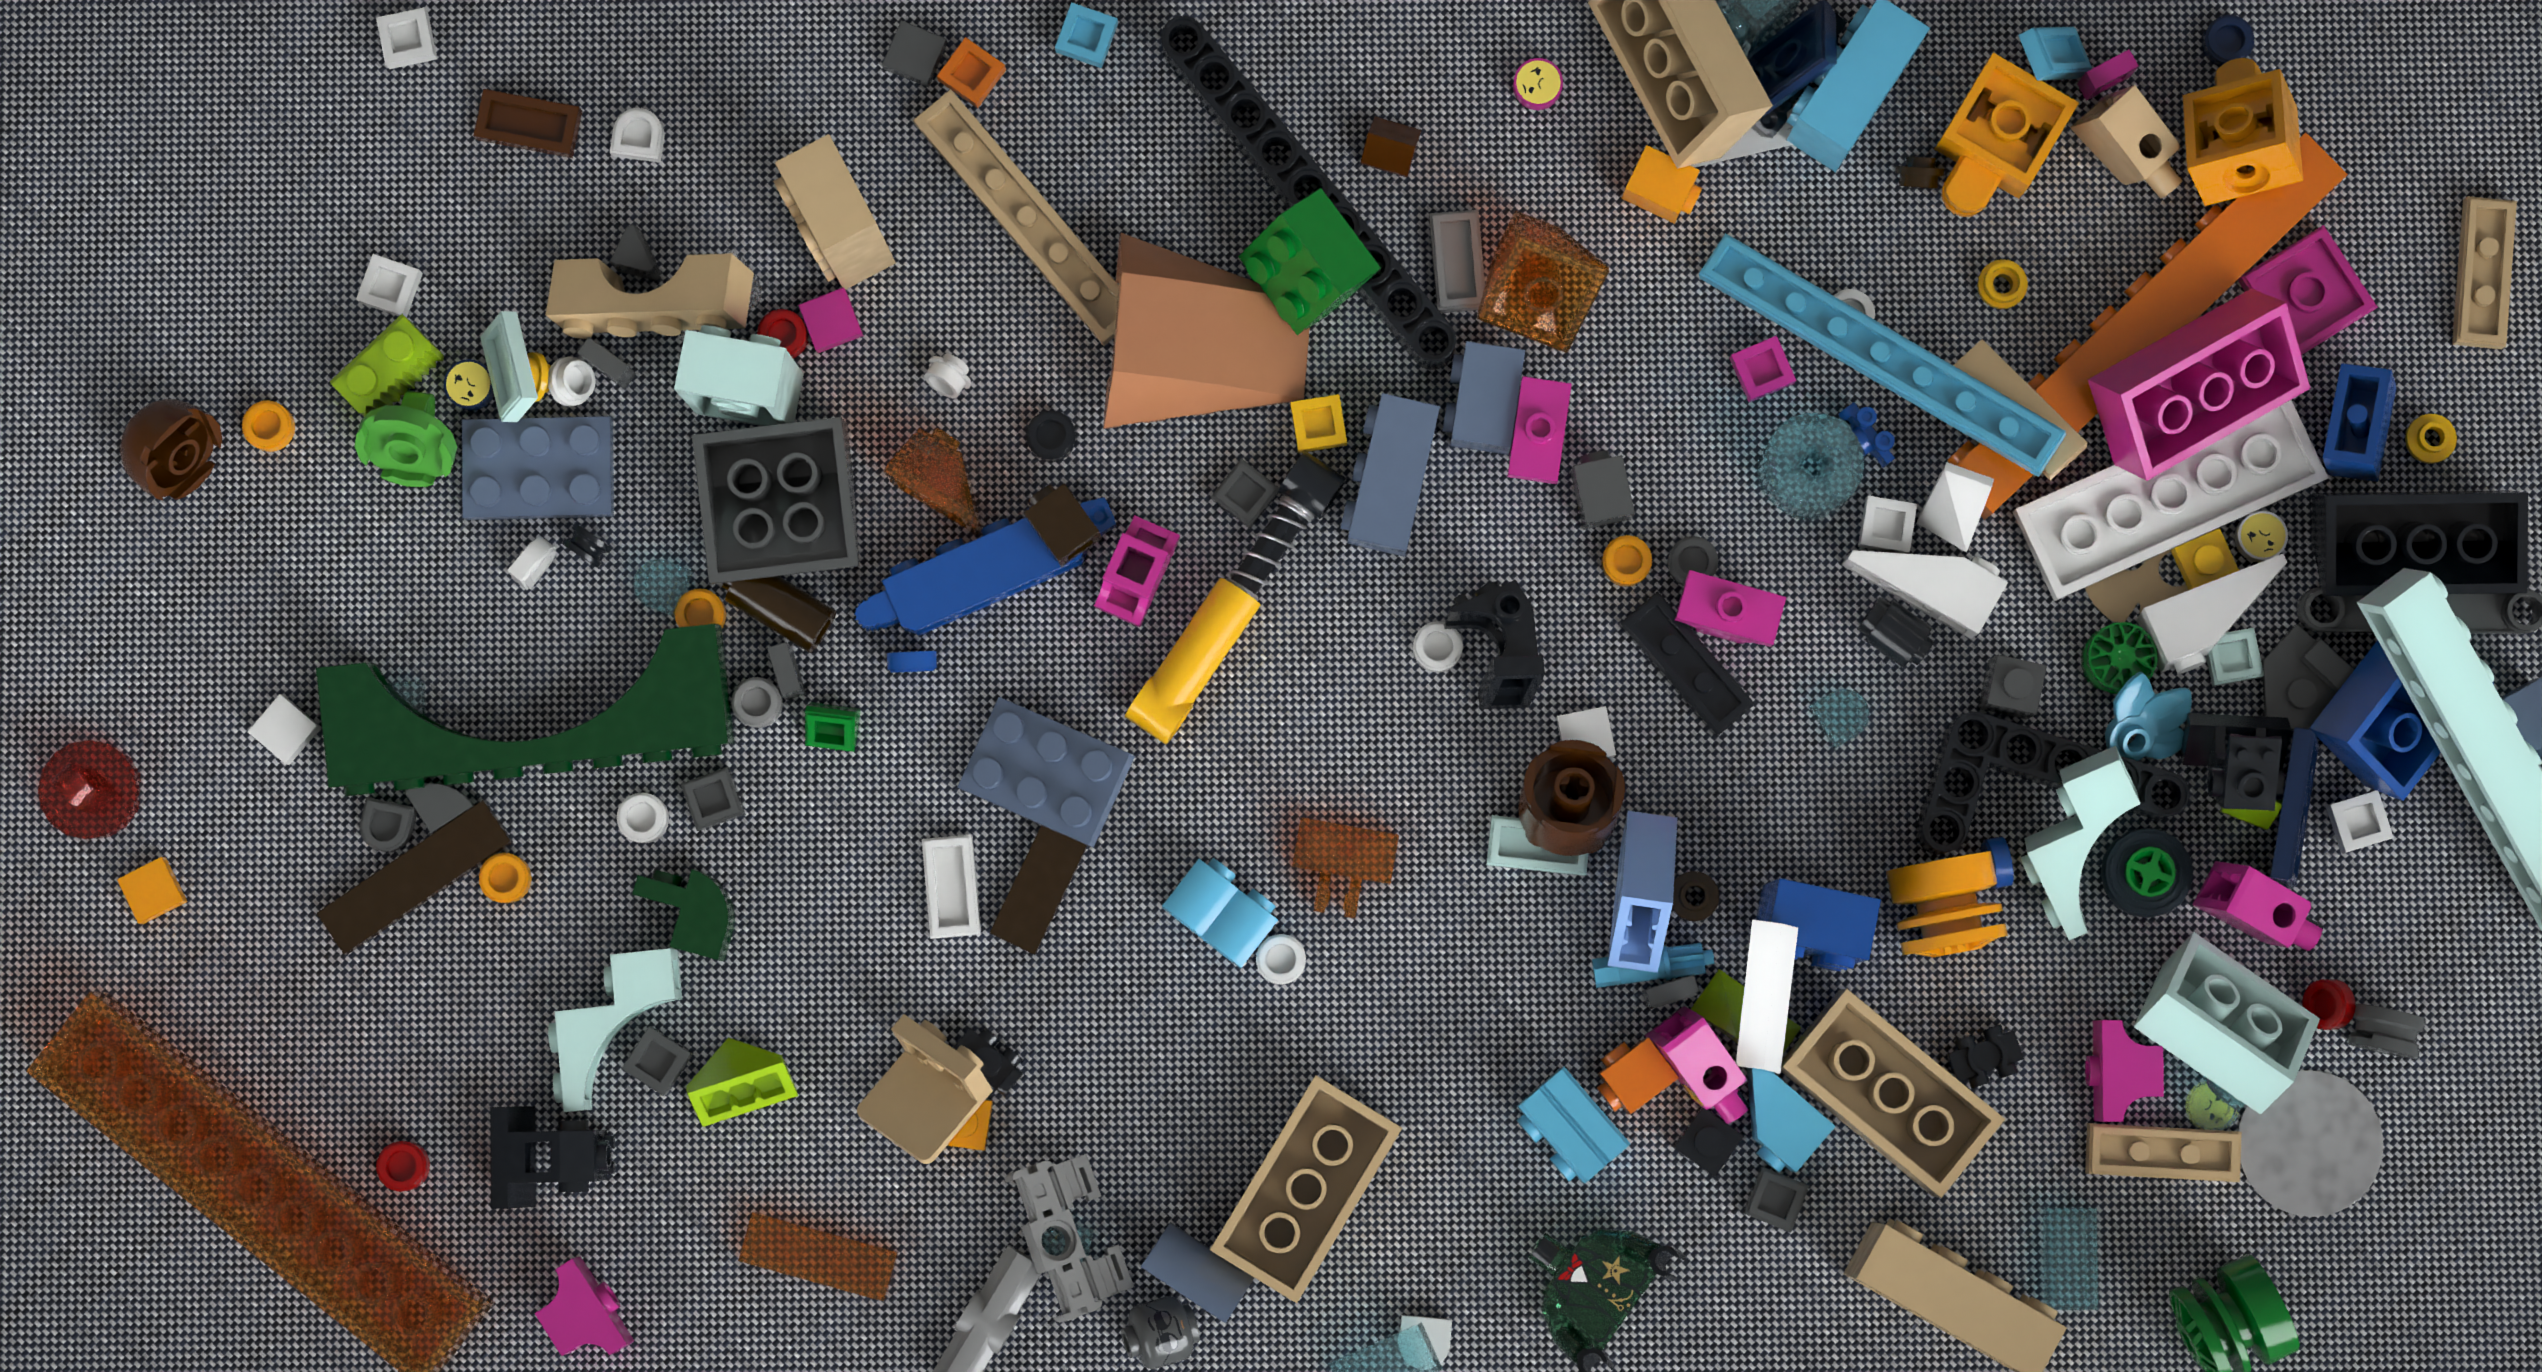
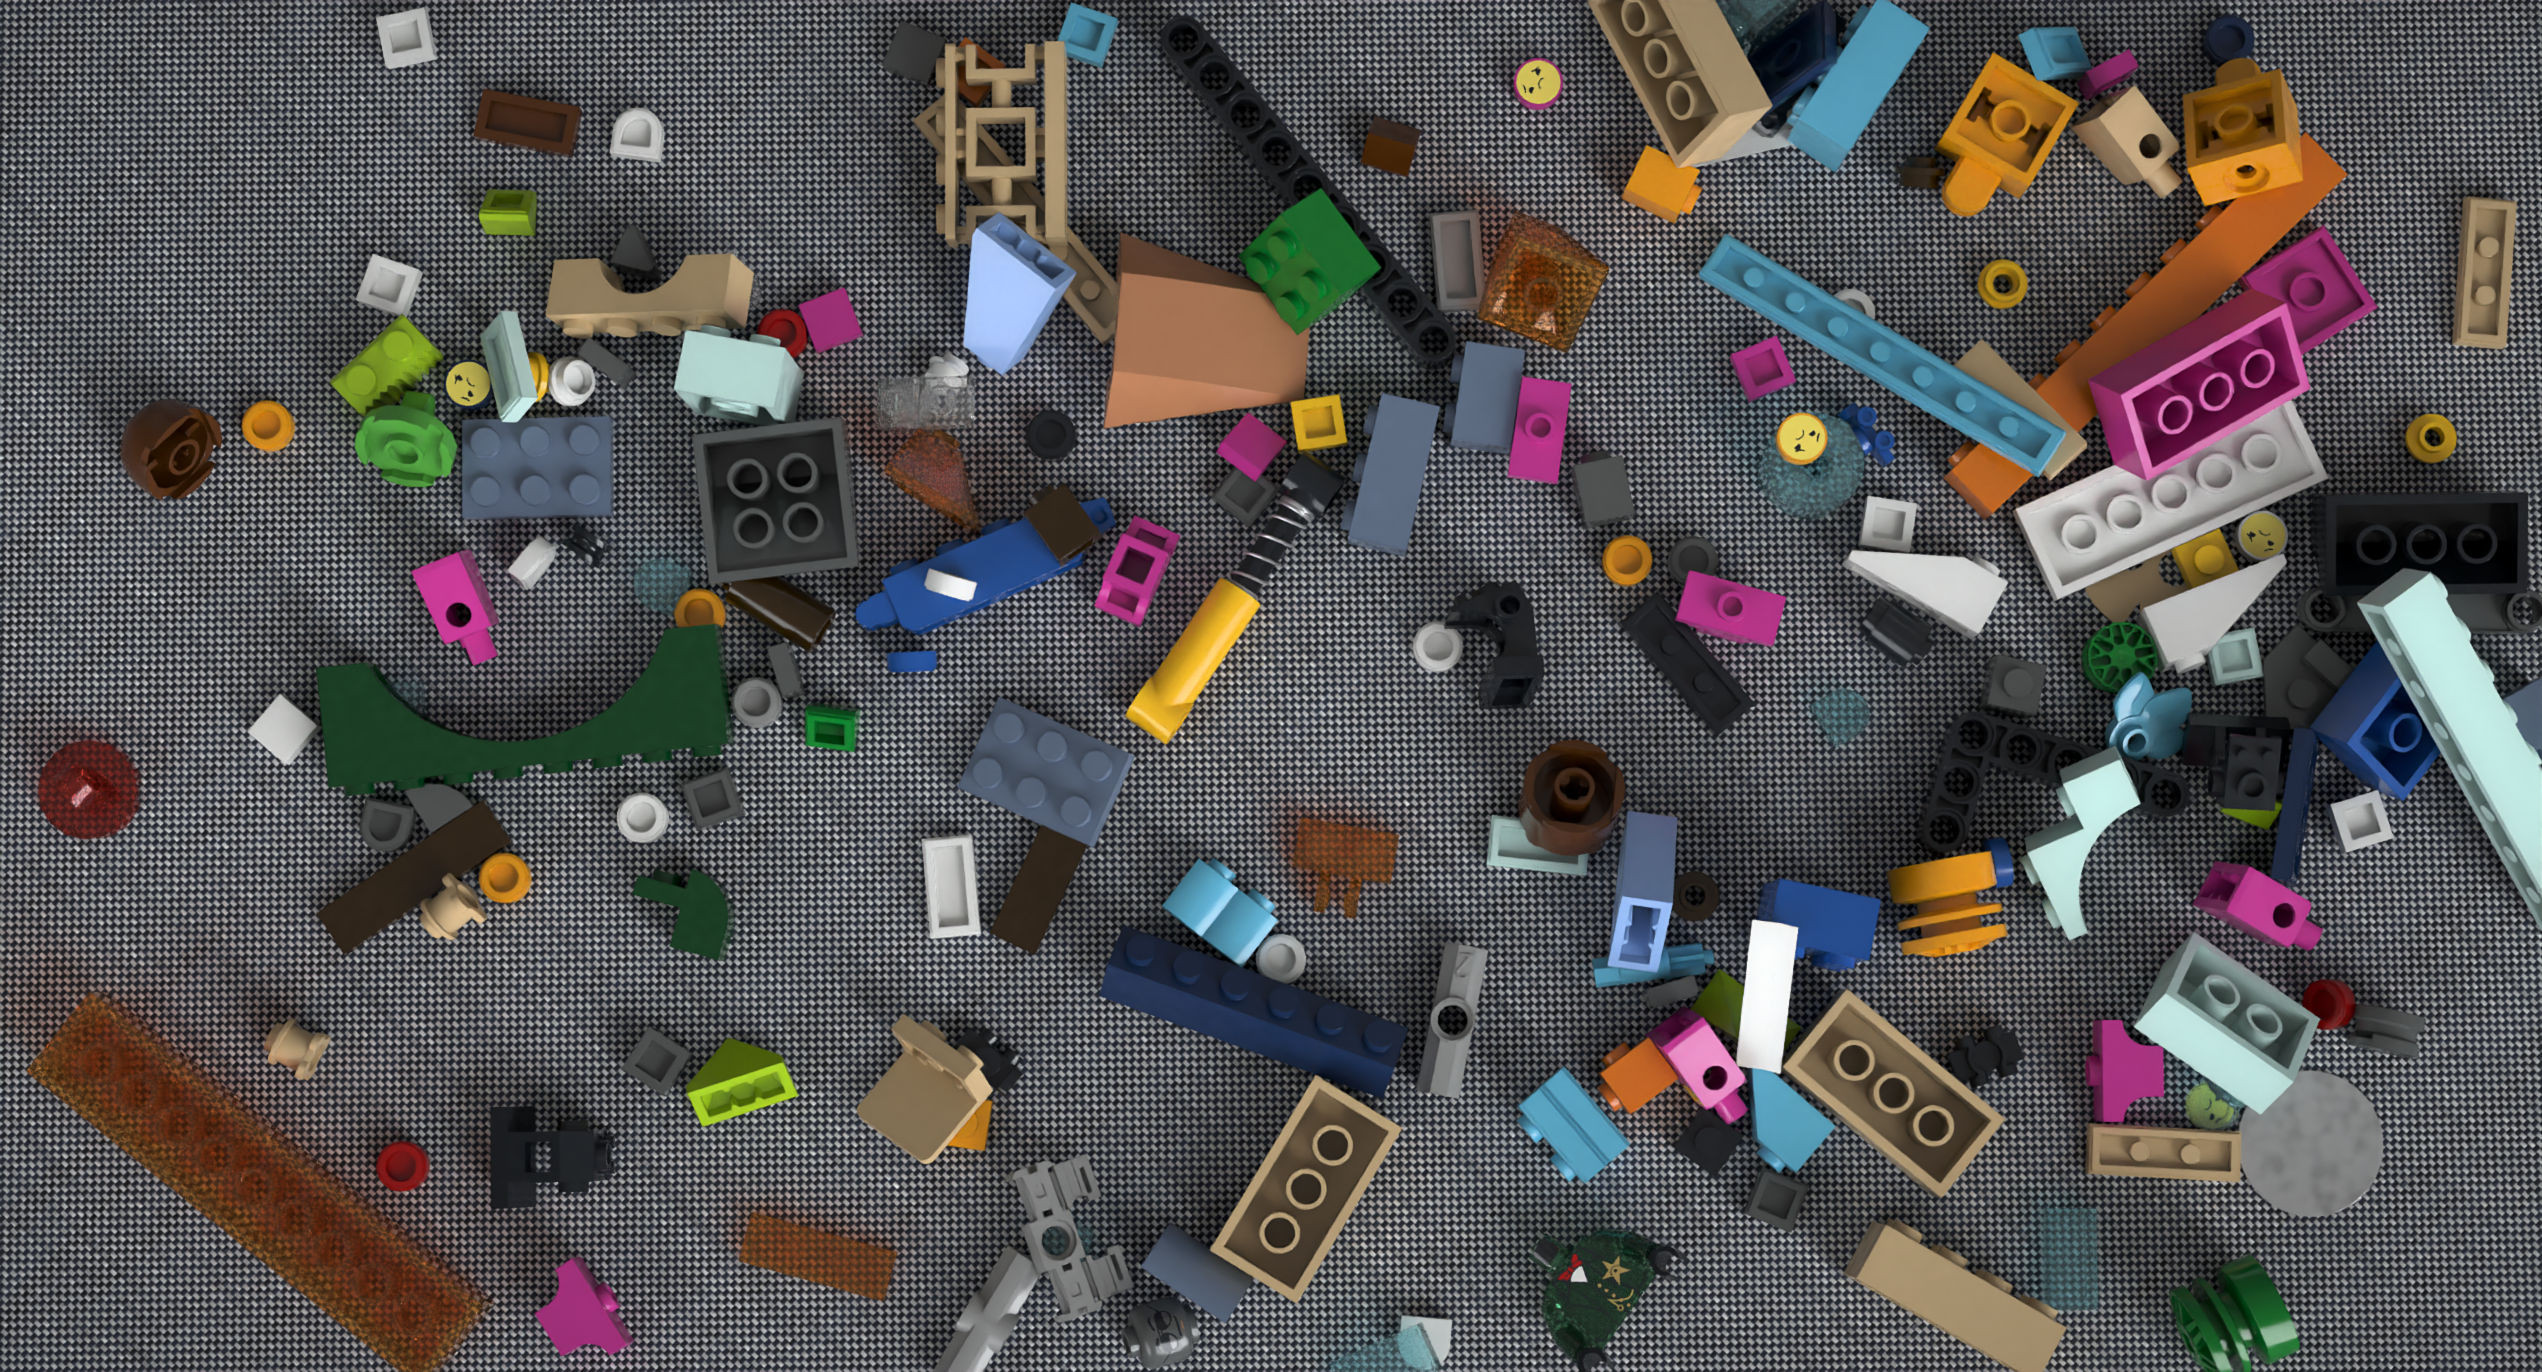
(152, 890): light orange tile -> none
(296, 1048): none -> tan brick
(451, 909): none -> tan brick
(453, 582): none -> dark pink torso
(509, 212): none -> lime slope
(583, 1034): light aqua arch -> none
(832, 213): tan brick -> none
(925, 404): none -> clear plate
(950, 585): none -> white tile
(1009, 292): none -> light blue slope
(1042, 144): none -> tan fence
(1251, 446): none -> dark pink tile
(1253, 1011): none -> dark blue brick
(1457, 986): none -> light grey piece
(1588, 726): white tile -> none
(1801, 438): none -> light yellow tile
(1956, 505): white slope -> none
(2164, 878): black wheel -> none
(2359, 422): blue brick -> none

